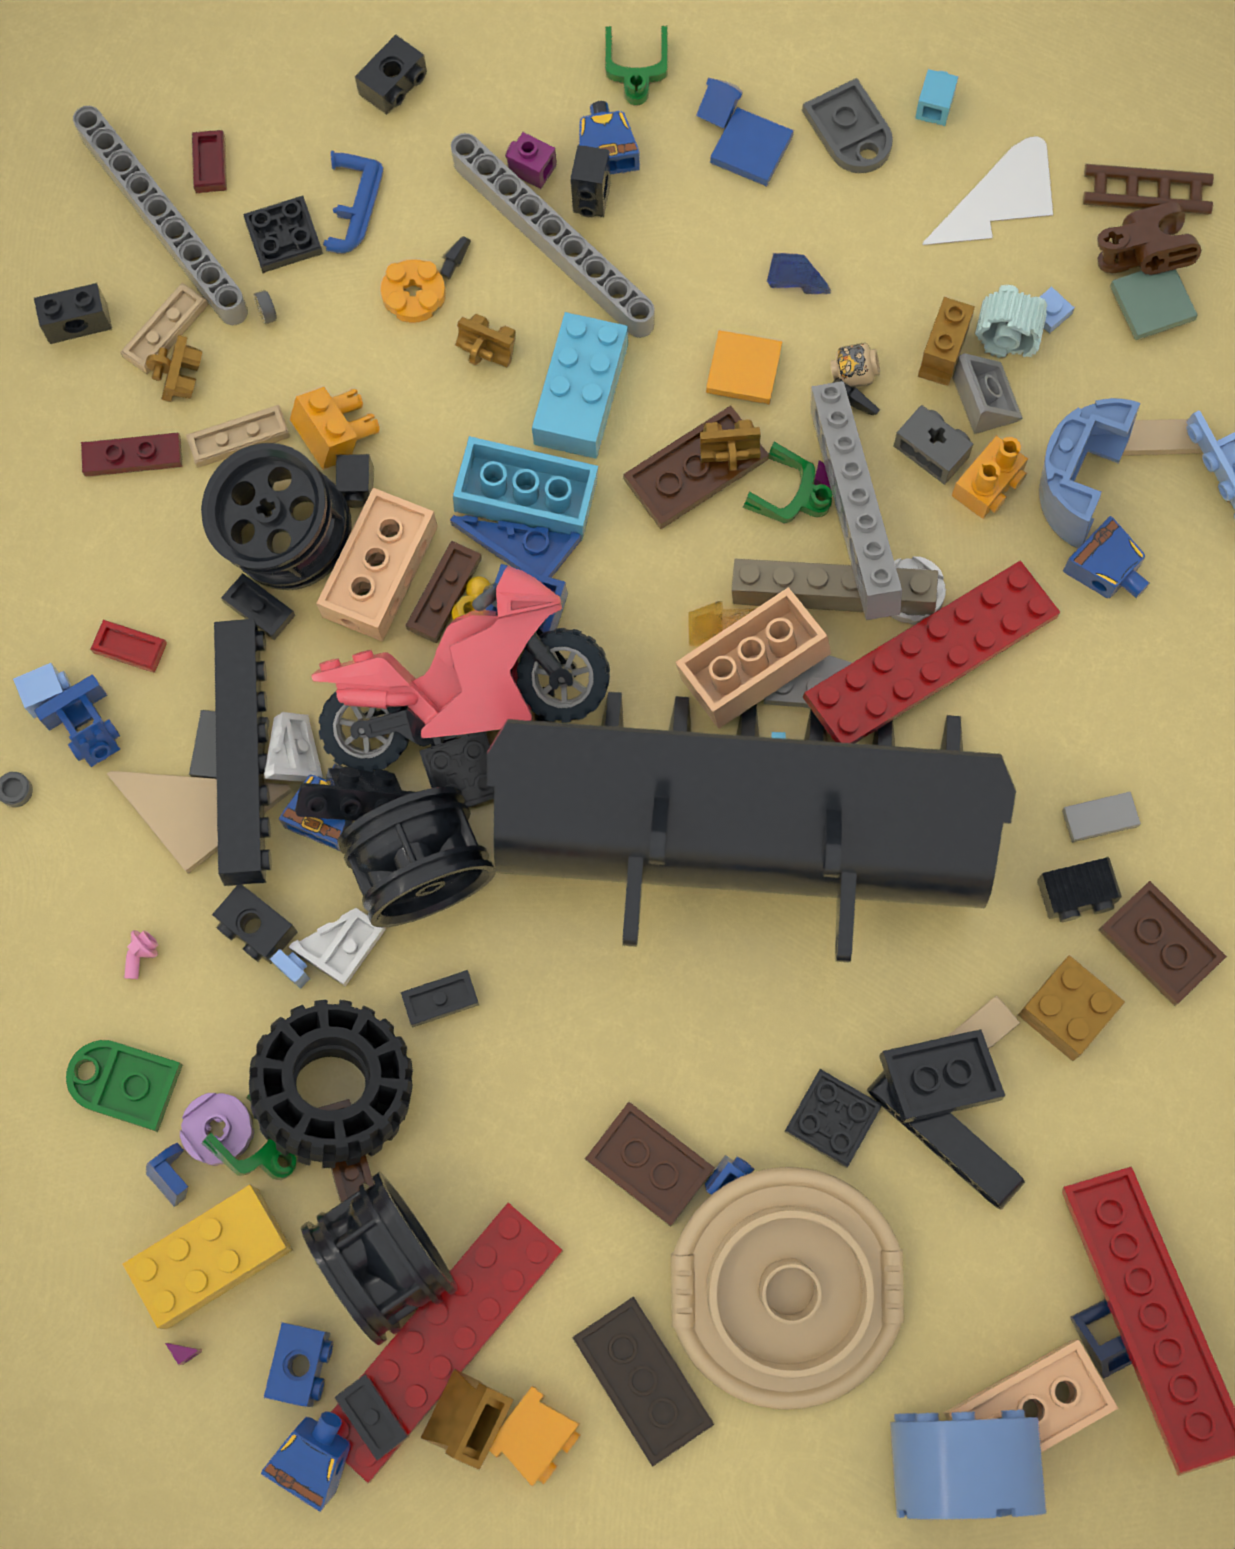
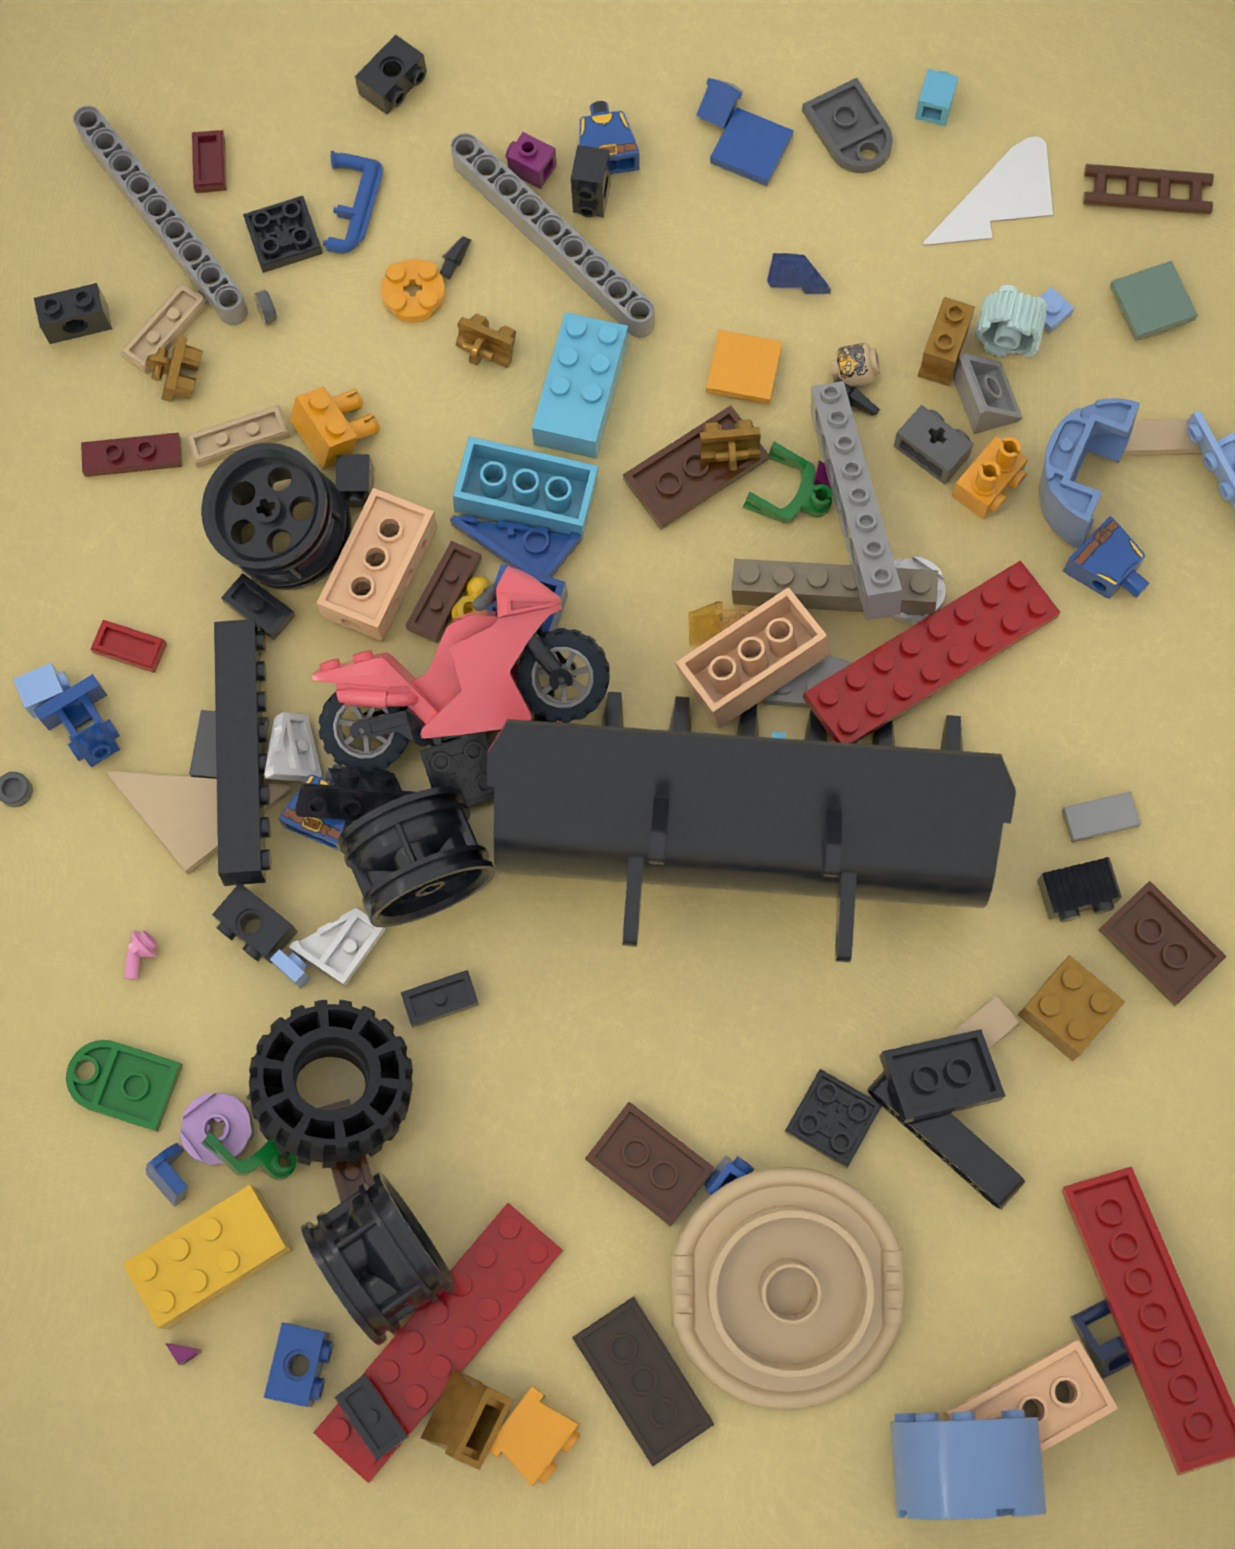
(311, 1460): blue torso -> none
(636, 76): green piece -> none
(1148, 242): reddish brown piece -> none

